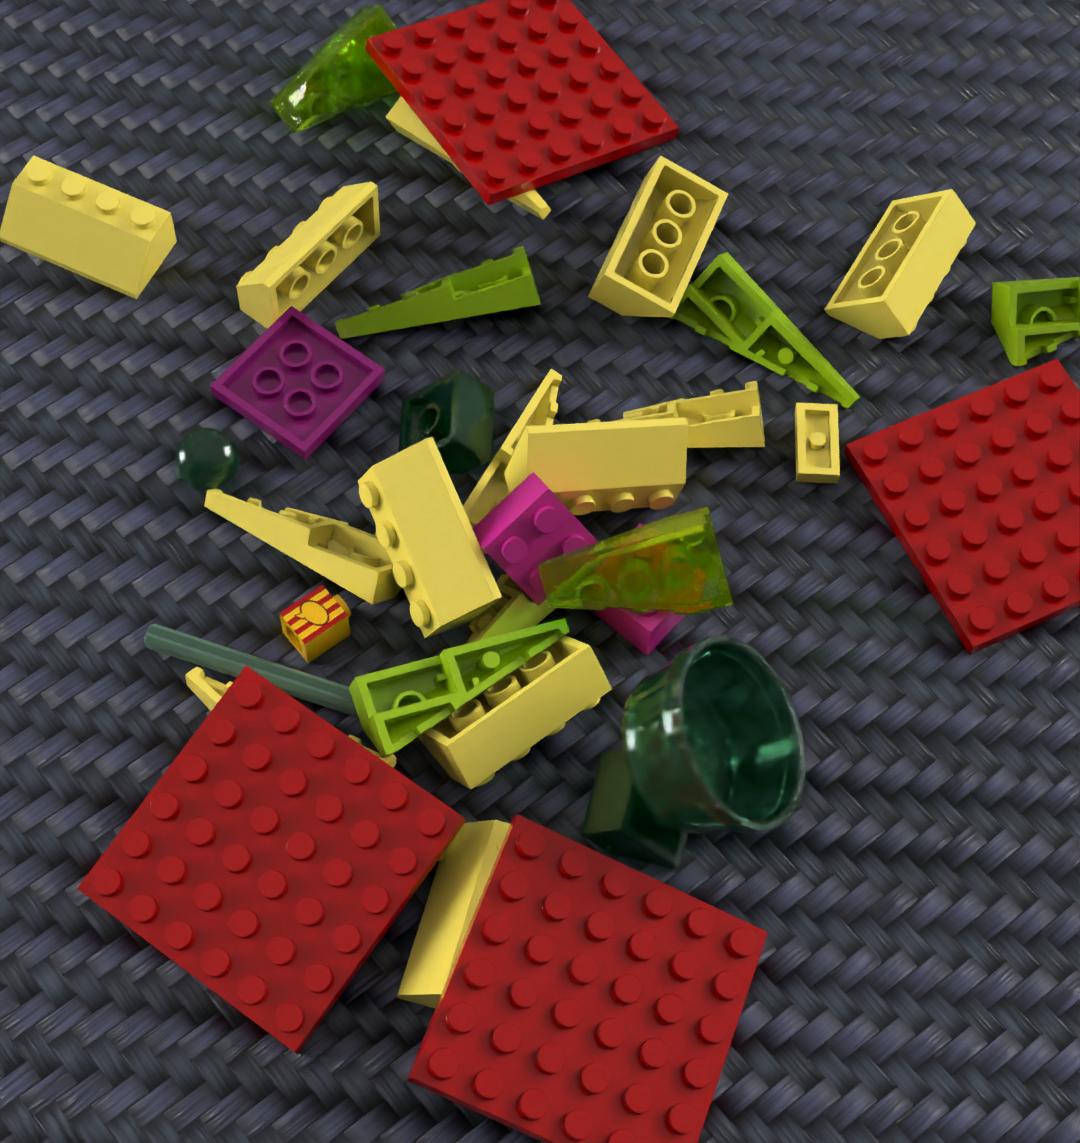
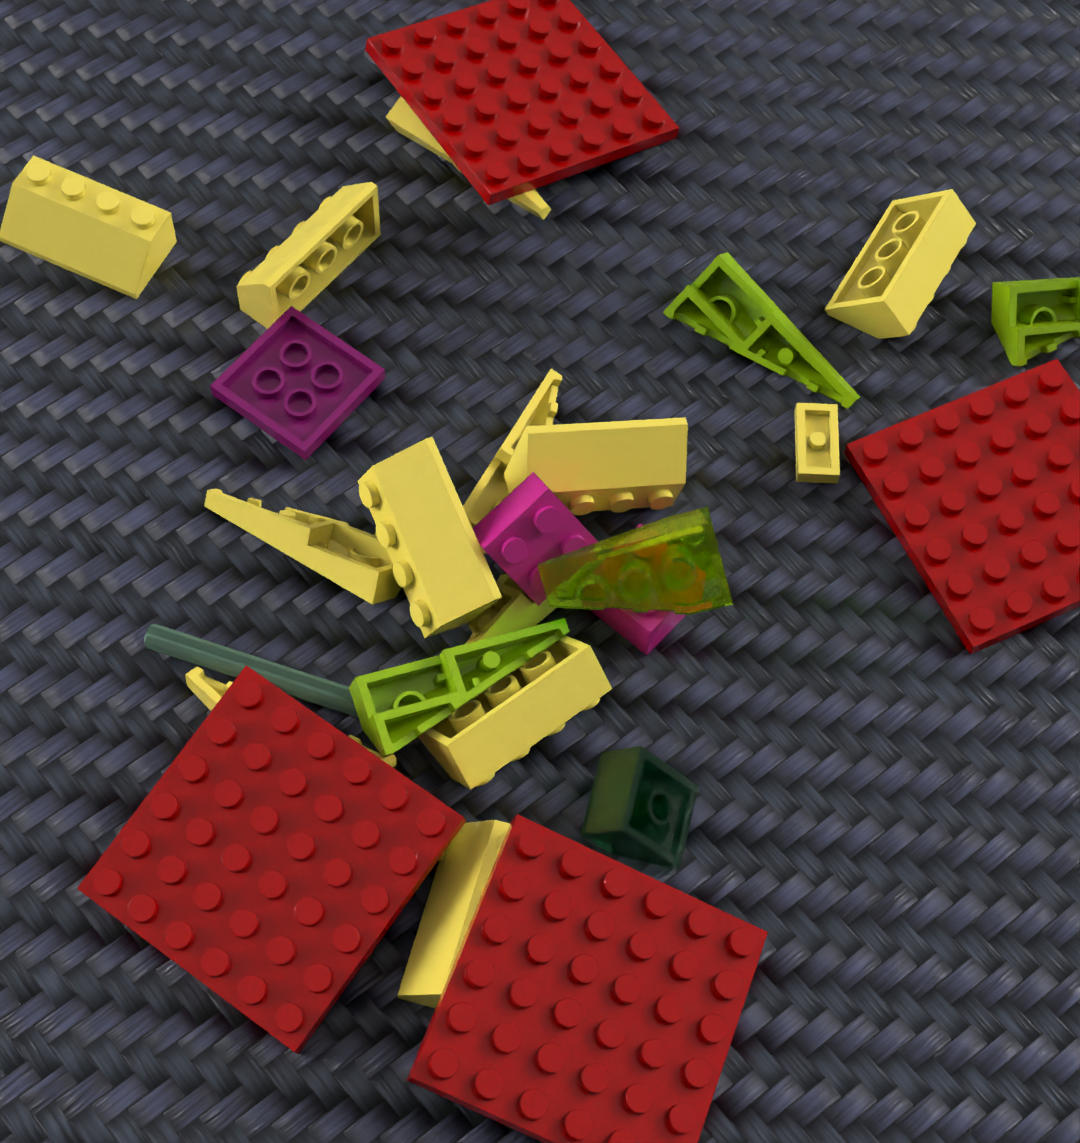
(206, 459): clear green hair -> none
(316, 623): yellow brick -> none
(337, 75): clear neon green wedge -> none
(457, 416): clear green slope -> none
(473, 292): lime wedge -> none
(659, 243): light yellow slope -> none
(713, 420): light yellow wedge -> none
(715, 741): clear green piece -> none

